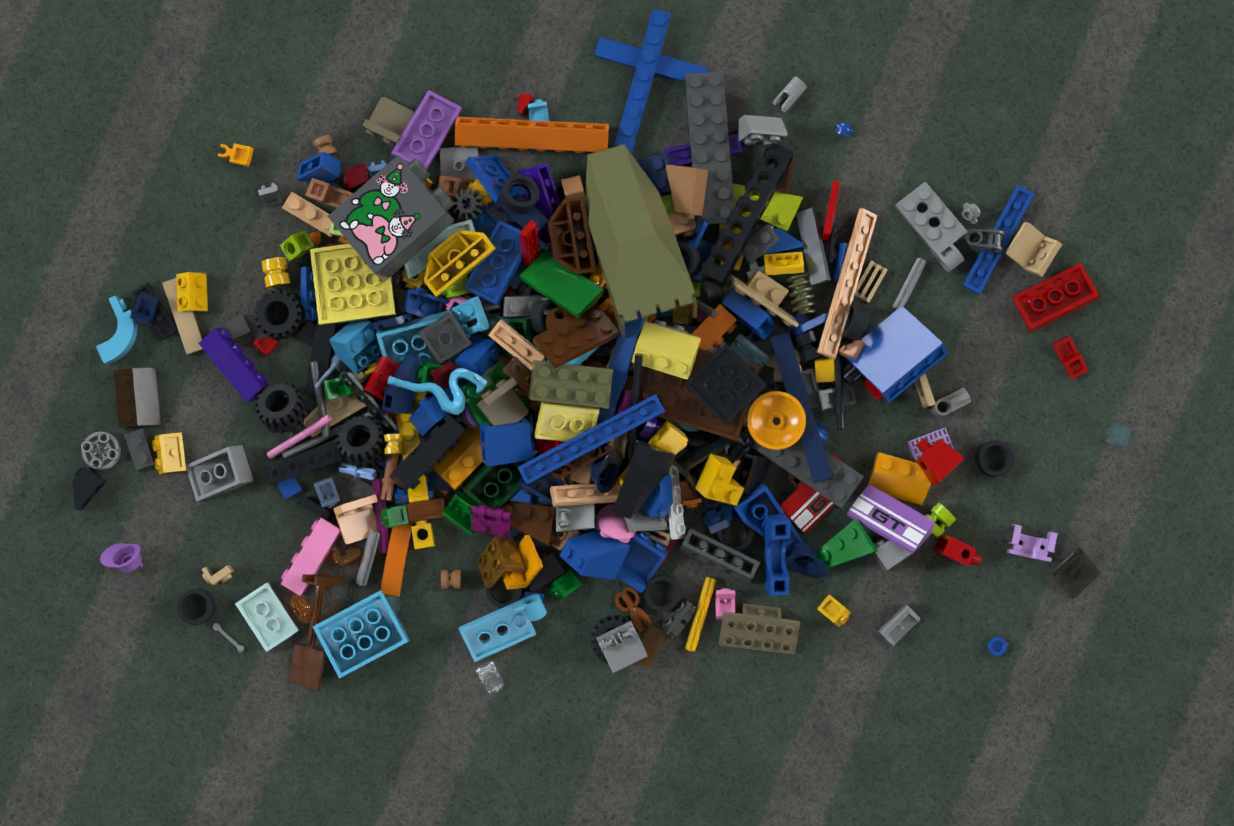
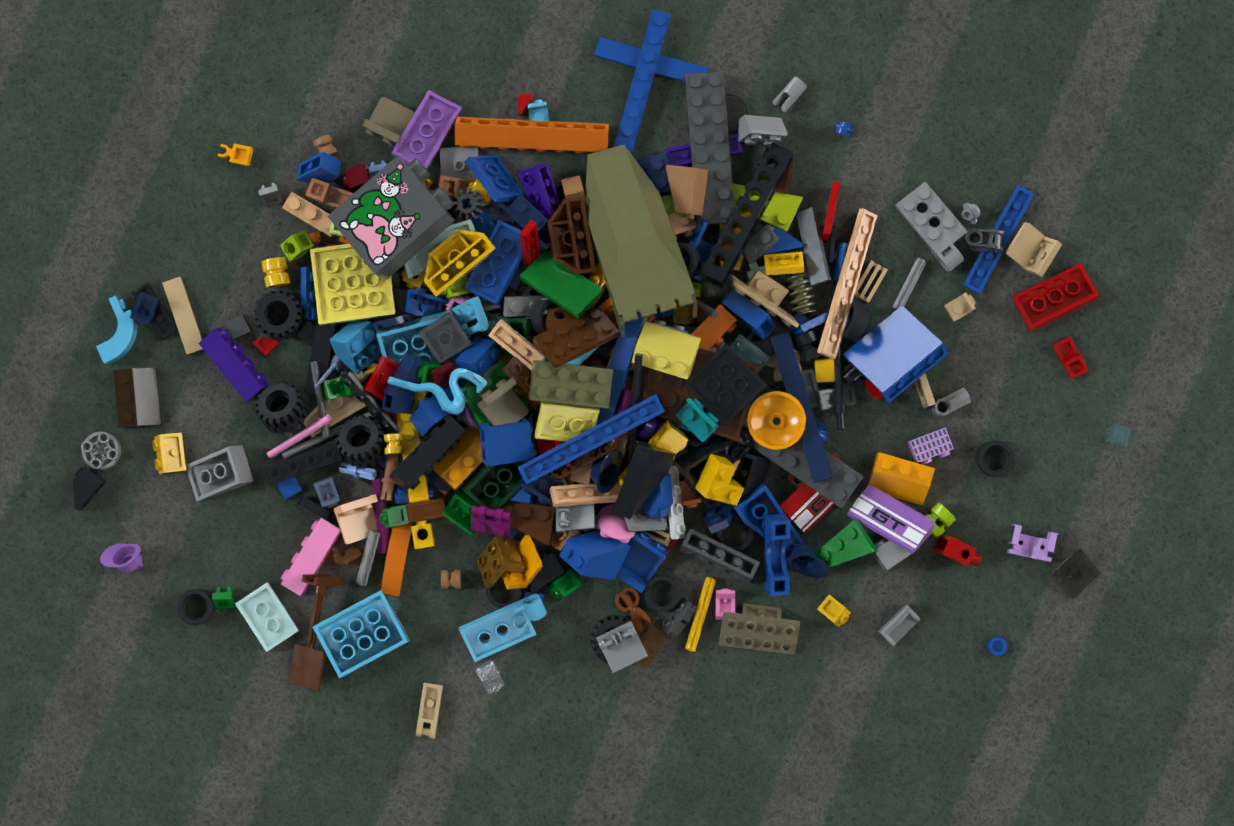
(139, 449): dark grey plate -> none
(192, 292): yellow bracket -> none
(217, 627): light grey hinge -> none
(222, 575): tan bracket -> none
(223, 600): none -> green tile
(301, 608): clear orange gear -> none
(429, 709): none -> tan plate
(513, 205): black tyre -> none
(697, 420): none -> teal bracket
(852, 350): nougat tile -> none
(937, 460): red torso -> none
(960, 306): none -> tan bracket

